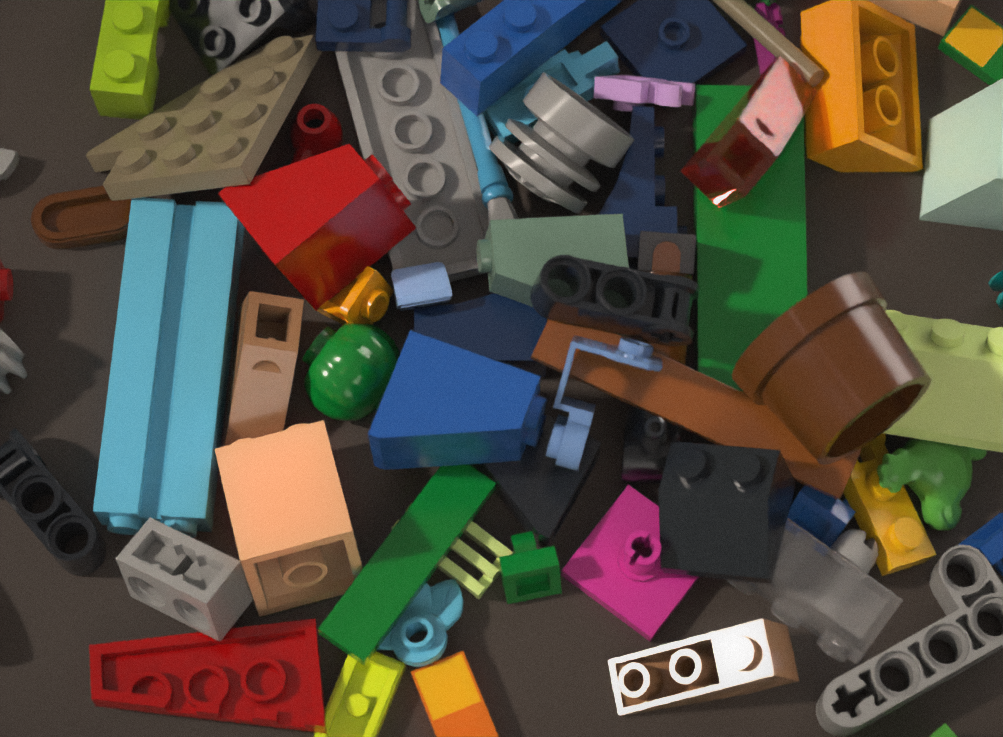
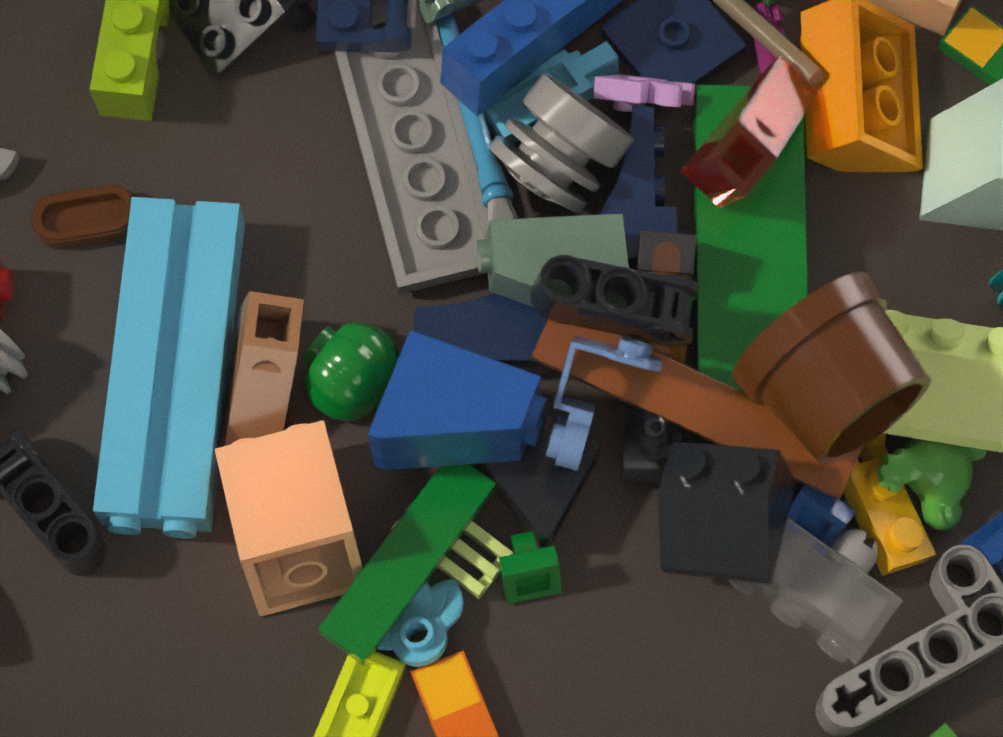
(185, 579): light grey brick -> none
(212, 131): dark tan wing -> none
(249, 677): red wing -> none
(314, 141): red bar -> none
(323, 218): red slope -> none
(361, 300): light orange bracket -> none
(421, 286): light blue slope -> none
(623, 566): dark pink tile -> none
(705, 668): medium nougat slope -> none

